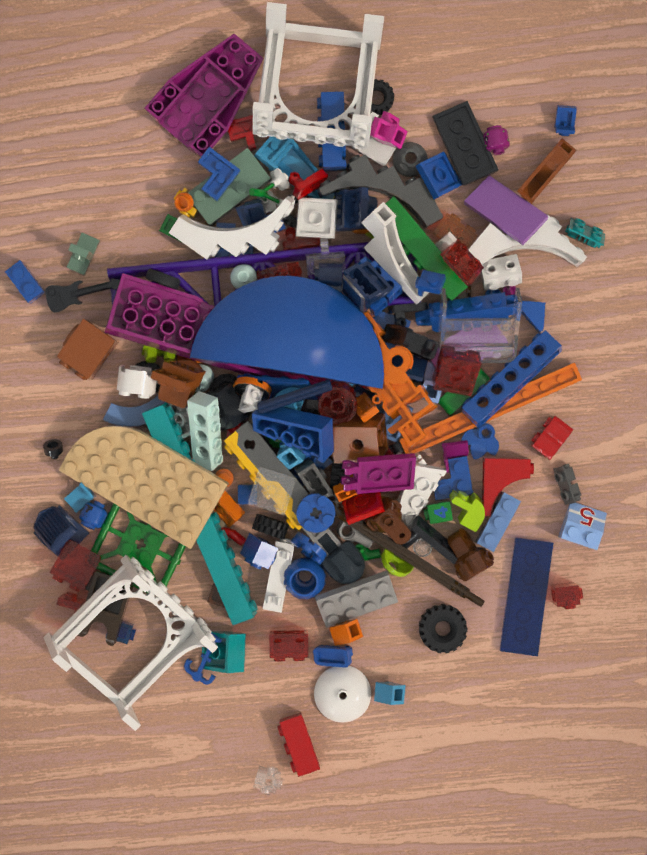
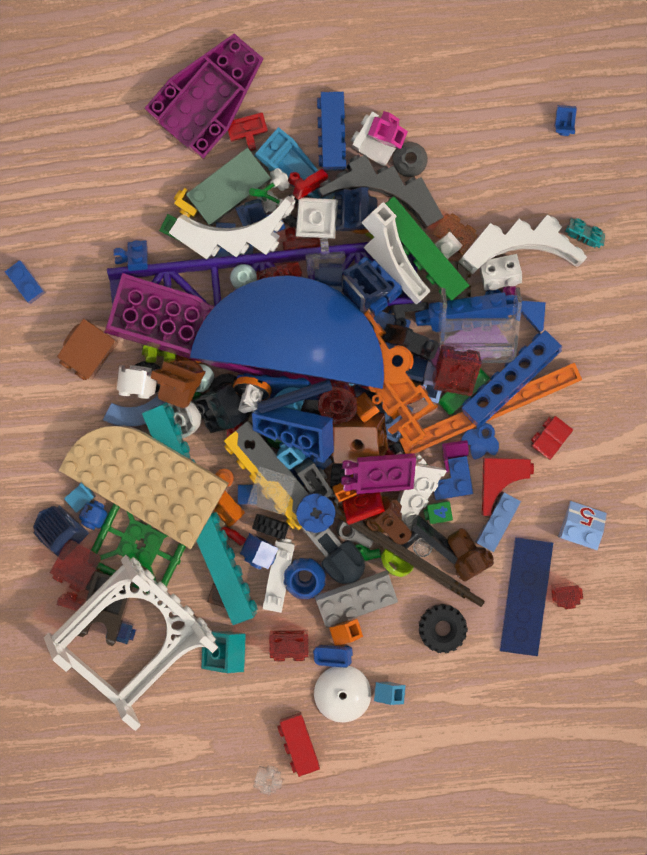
(53, 448): black tile -> none
(61, 297): black piece -> none
(82, 253): sand green bracket -> none
(135, 256): none -> blue plate
(163, 279): black tyre -> none
(184, 202): orange plate -> none
(197, 675): blue piece -> none
(205, 430): light aqua brick -> none
(222, 173): blue plate -> none
(308, 548): blue plate -> none
(361, 121): white arch -> none
(388, 97): black tyre -> none
(430, 282): blue bracket -> none
(438, 175): blue plate -> none
(462, 262): clear red bracket -> none
(465, 143): black tile -> none
(473, 510): lime brick -> none
(496, 140): magenta head -> none
(506, 210): medium lavender tile -> none
(546, 171): dark orange arch -> none
(563, 476): dark grey hinge -> none

